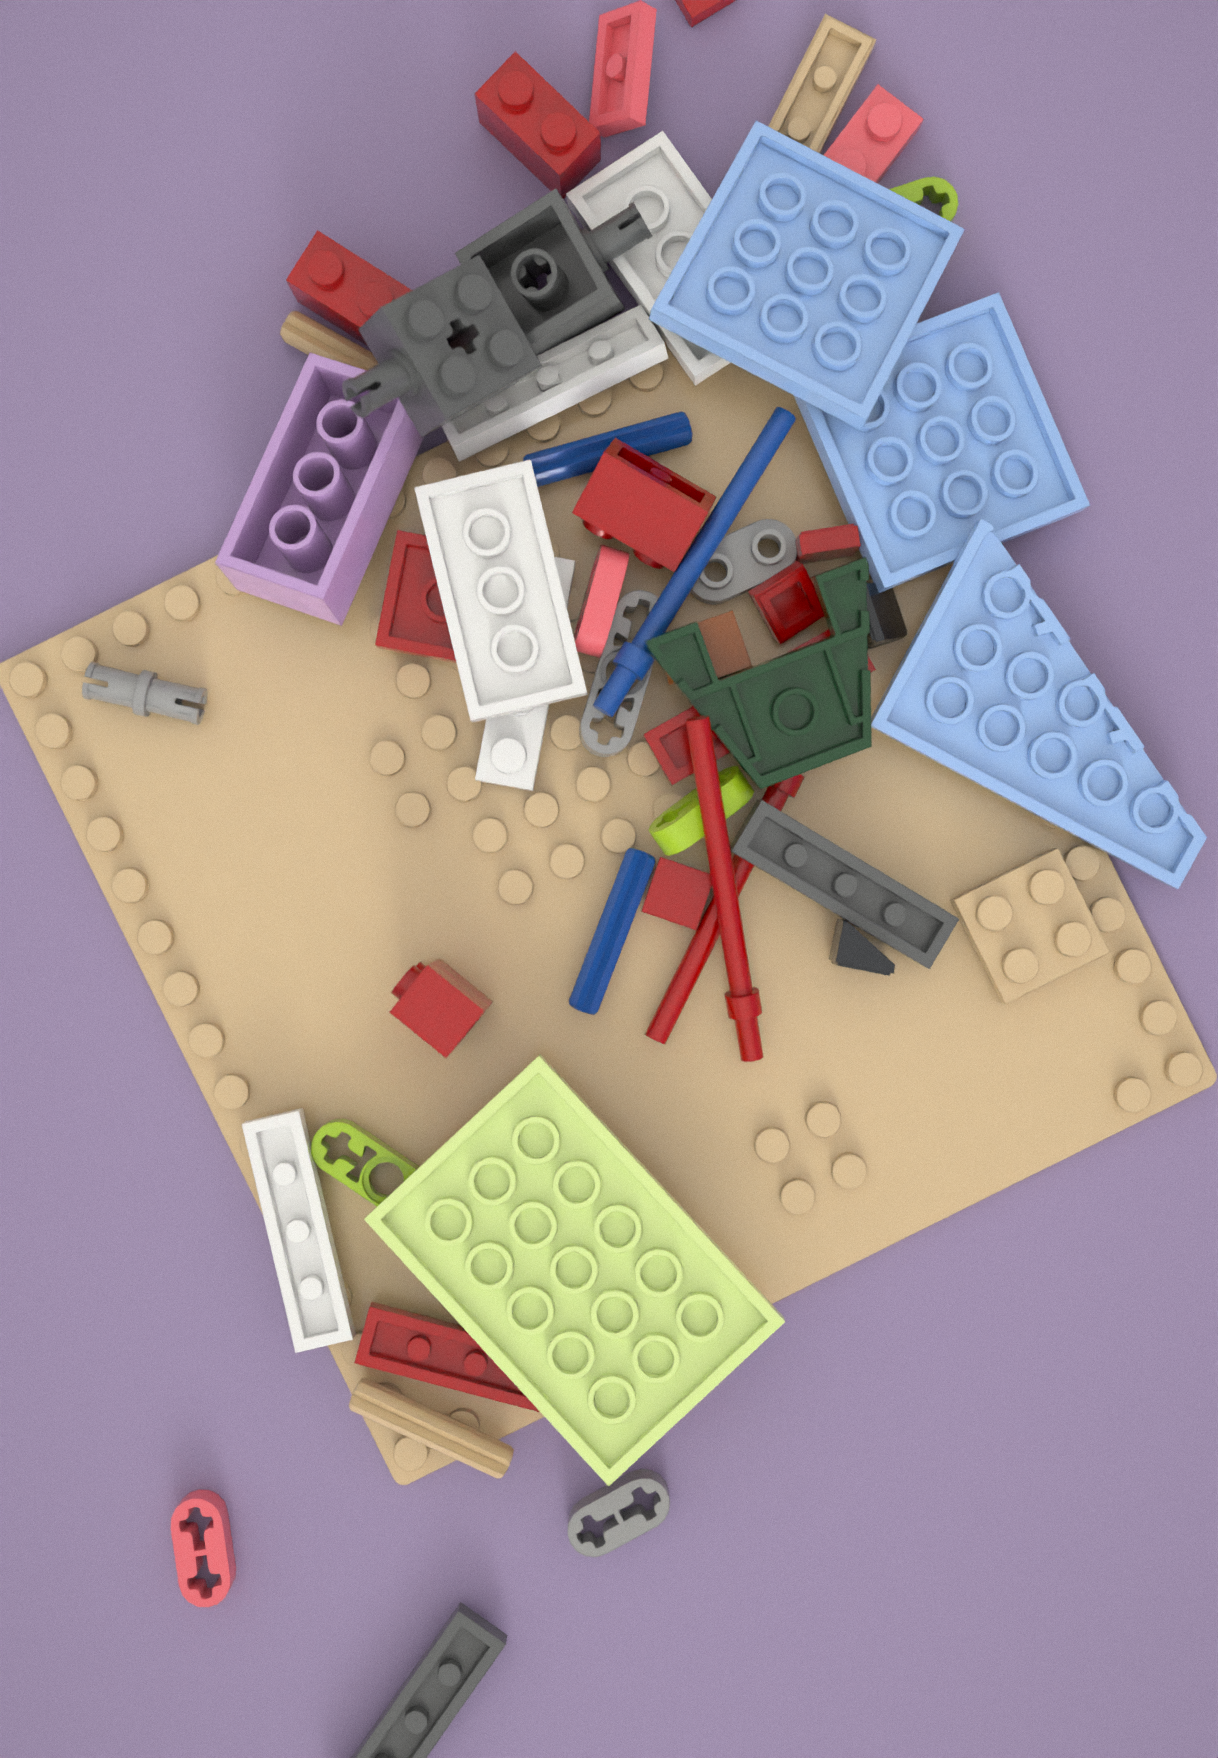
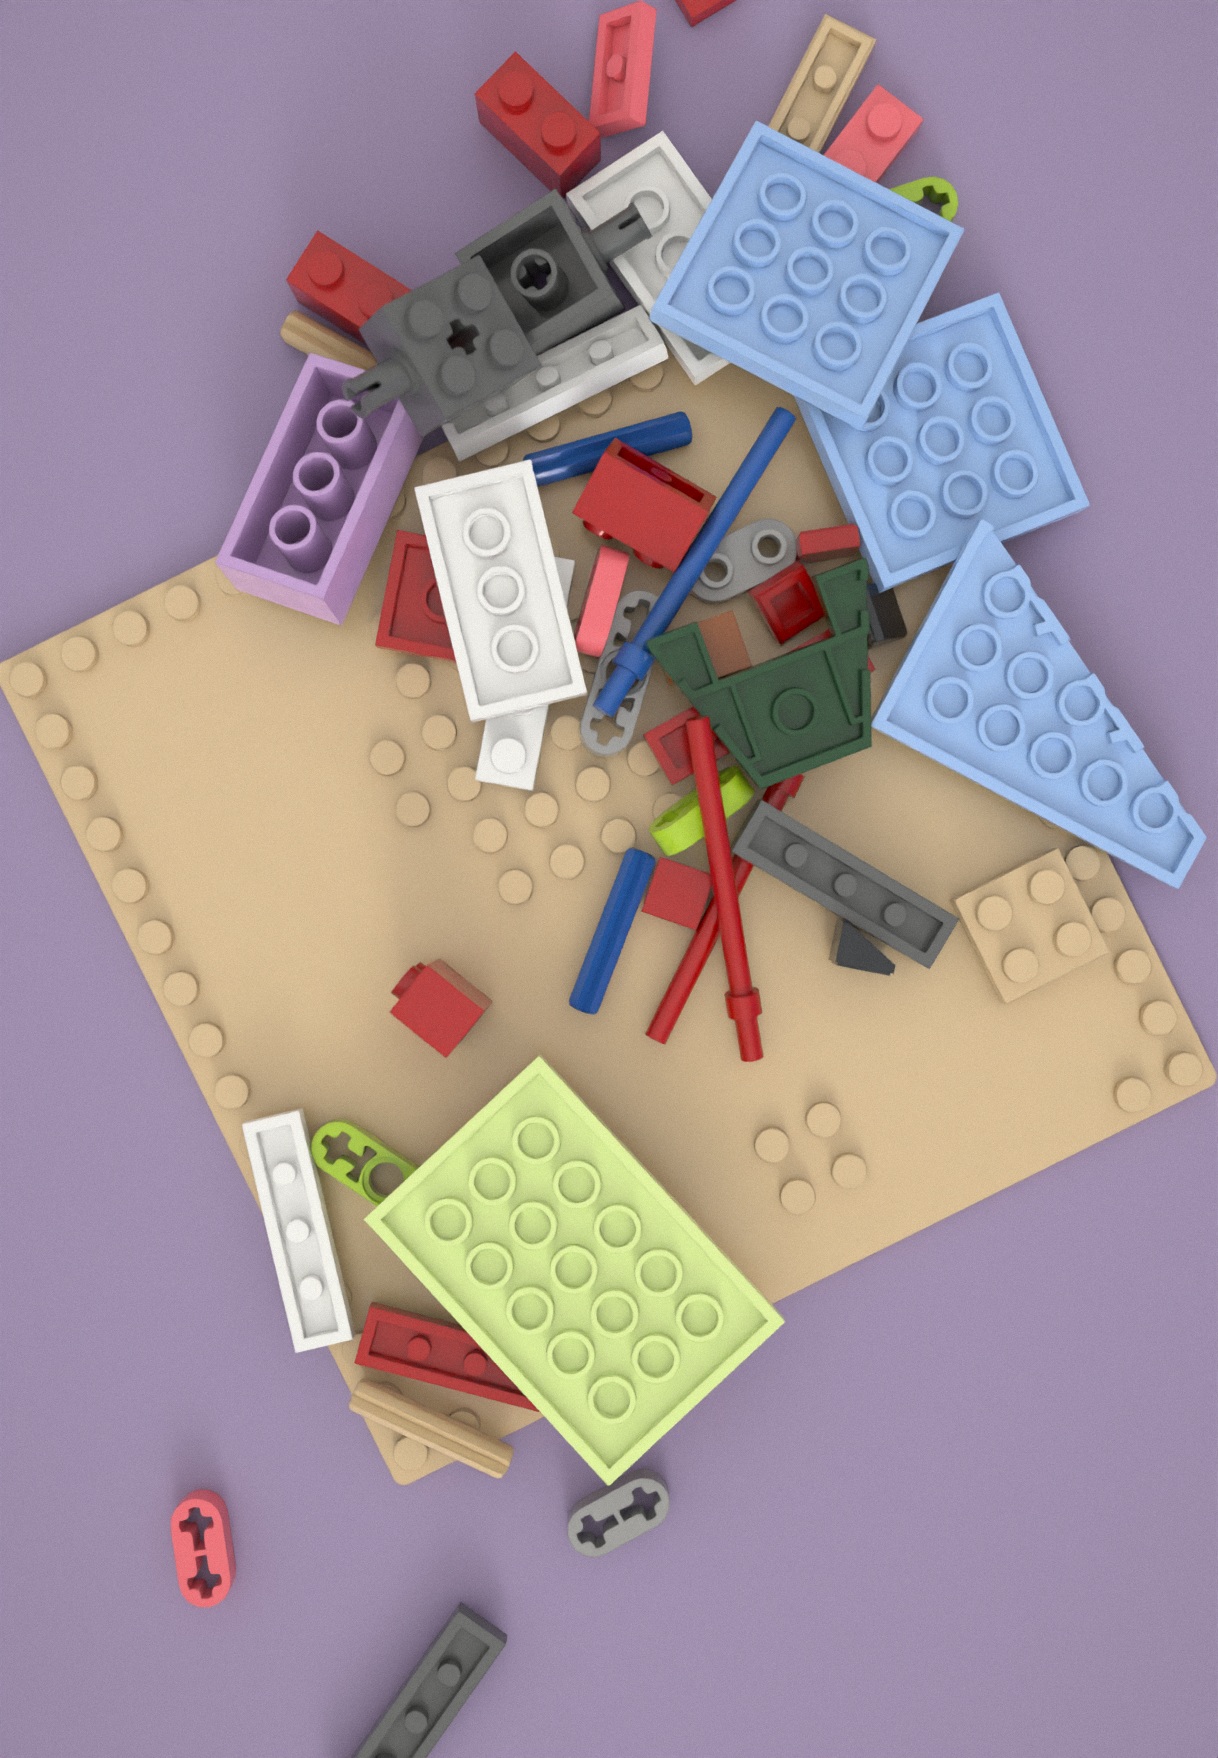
(144, 693): light grey pin -> none

